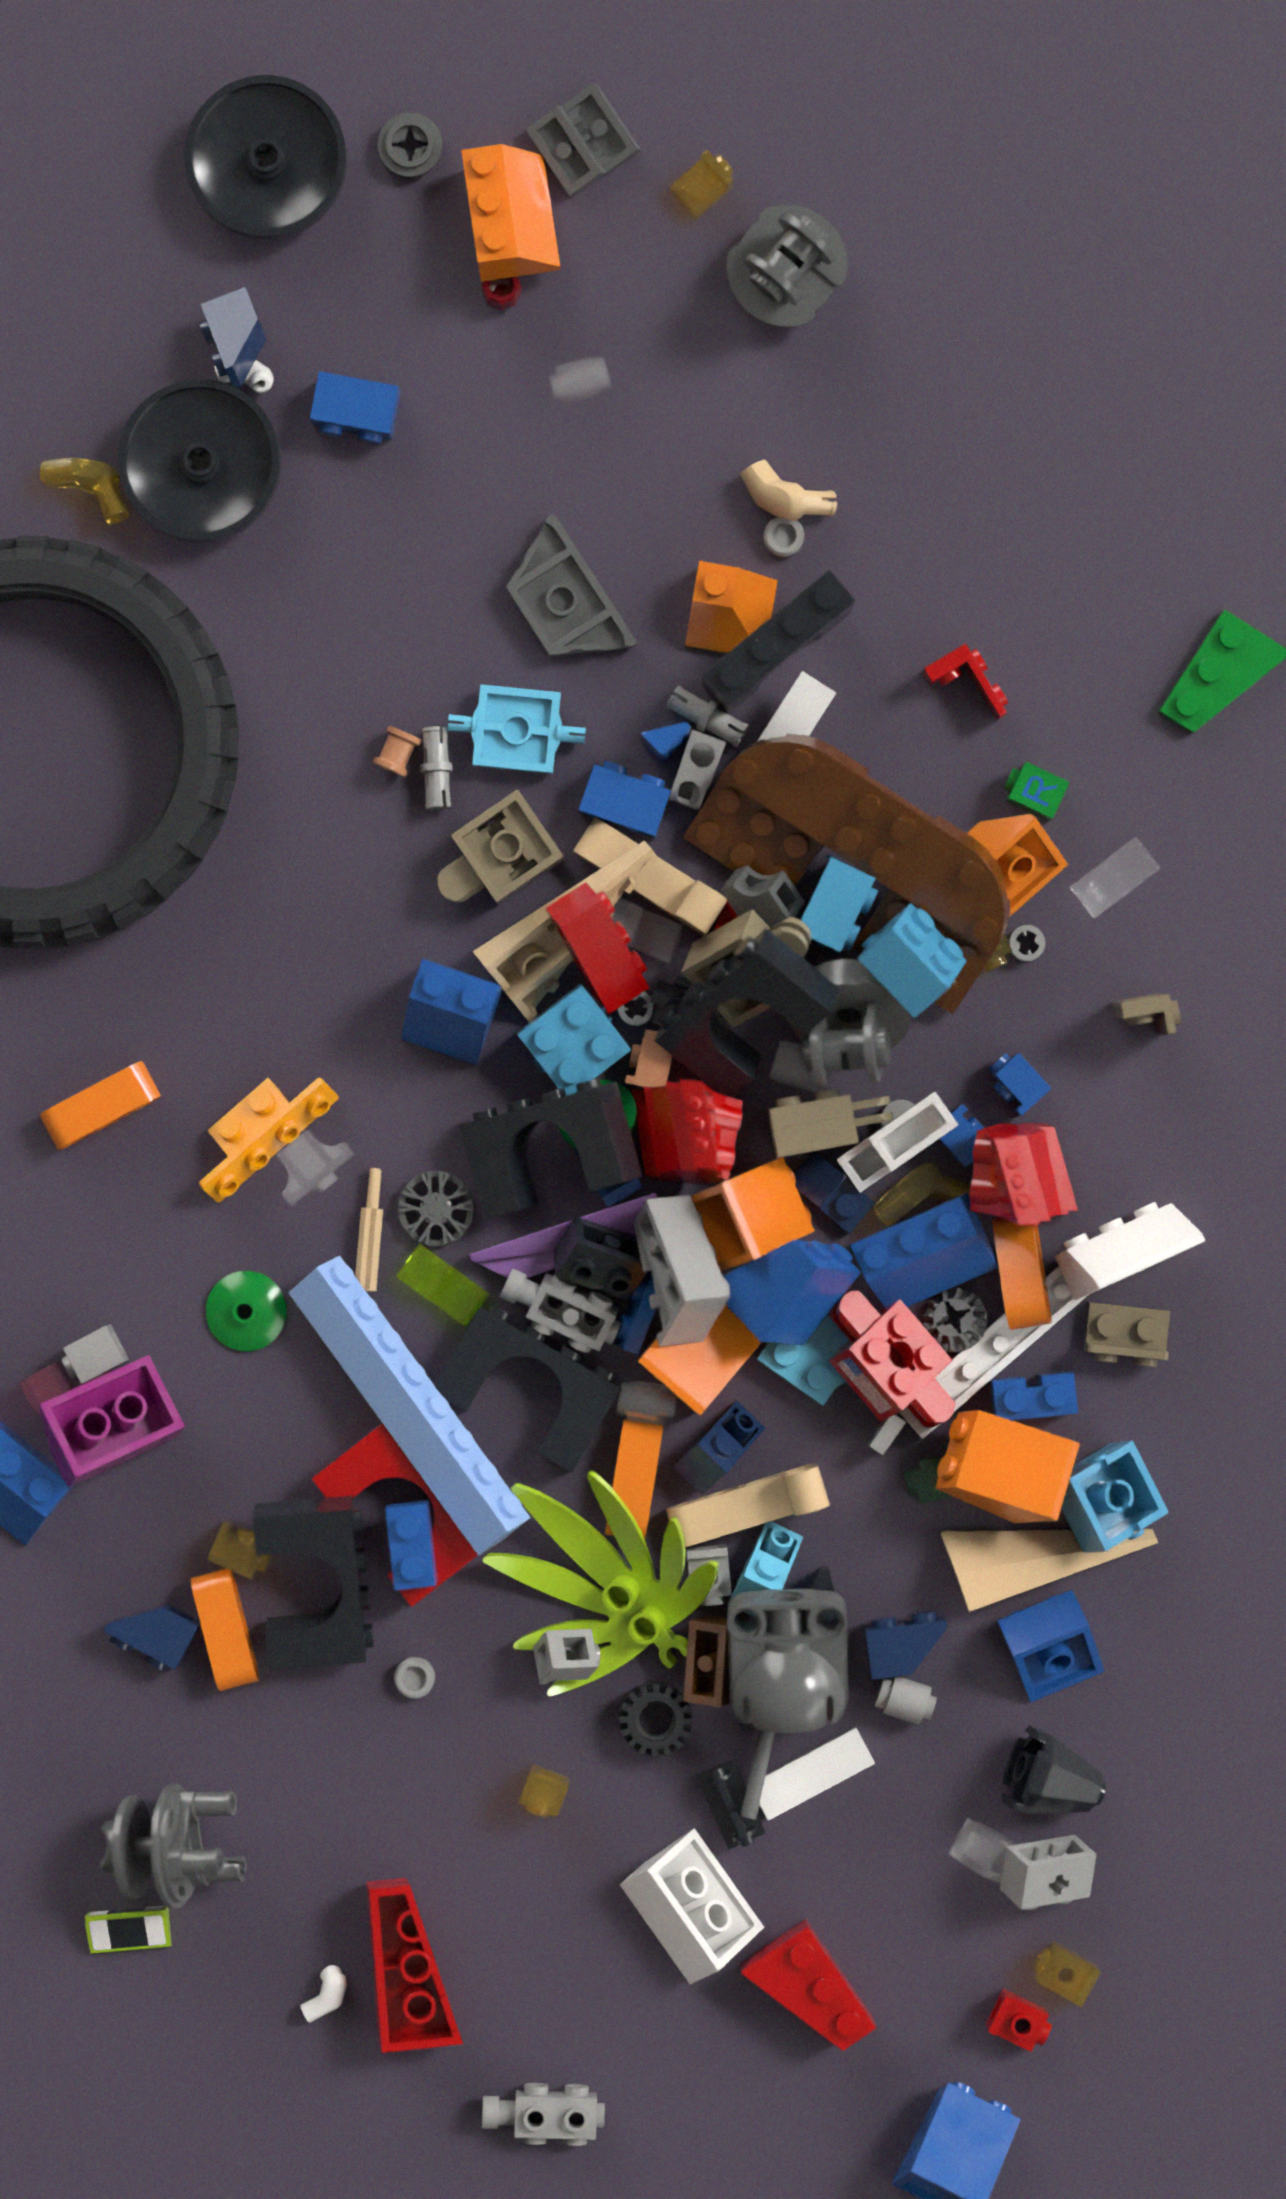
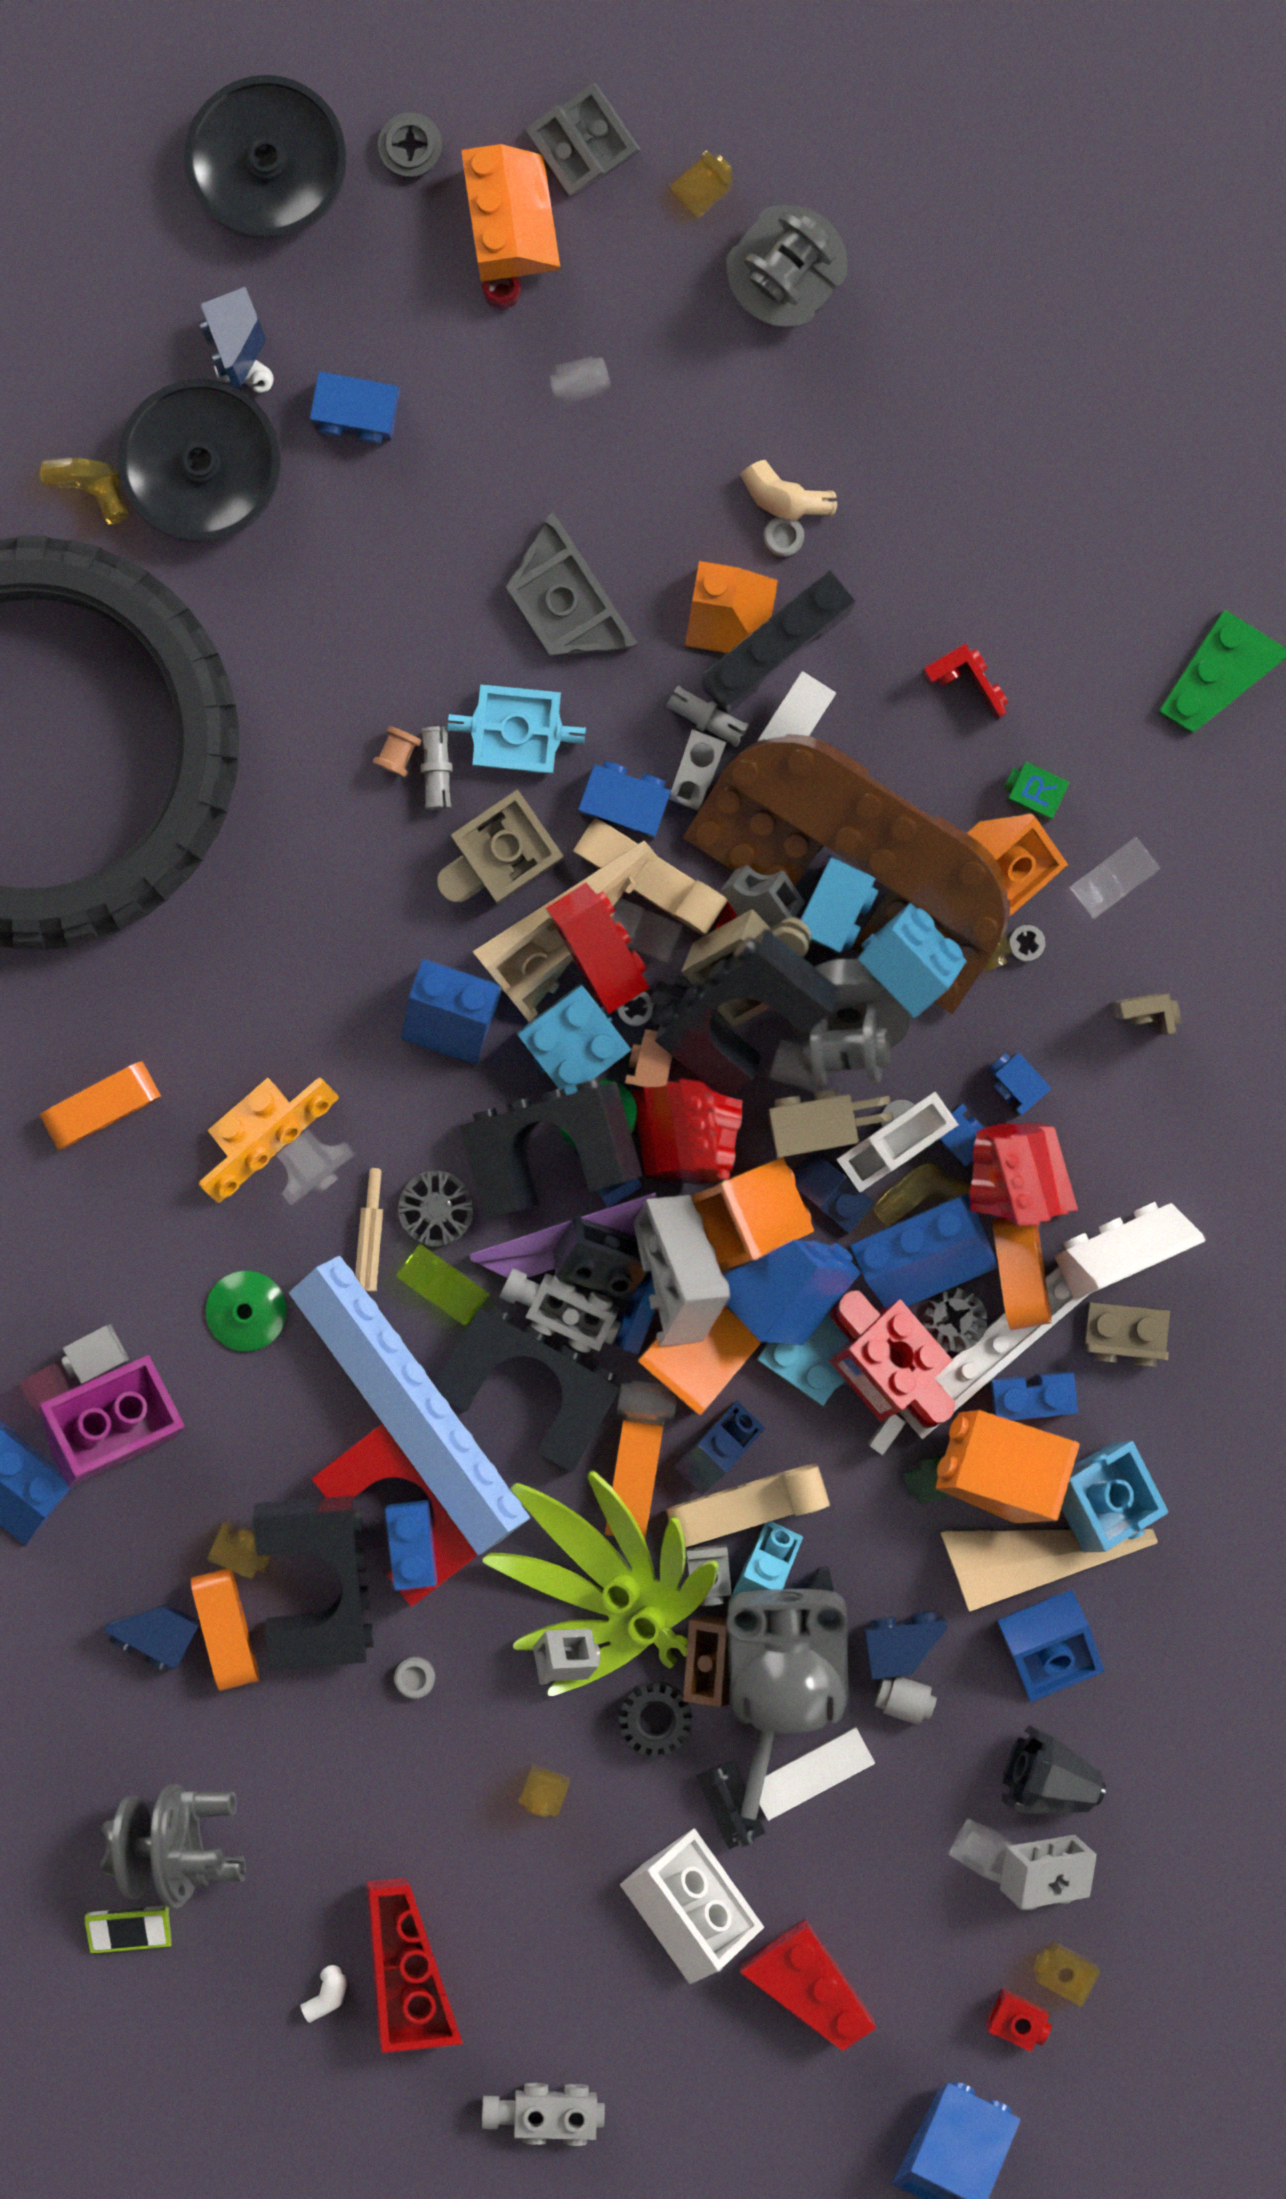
(665, 740): blue slope -> none

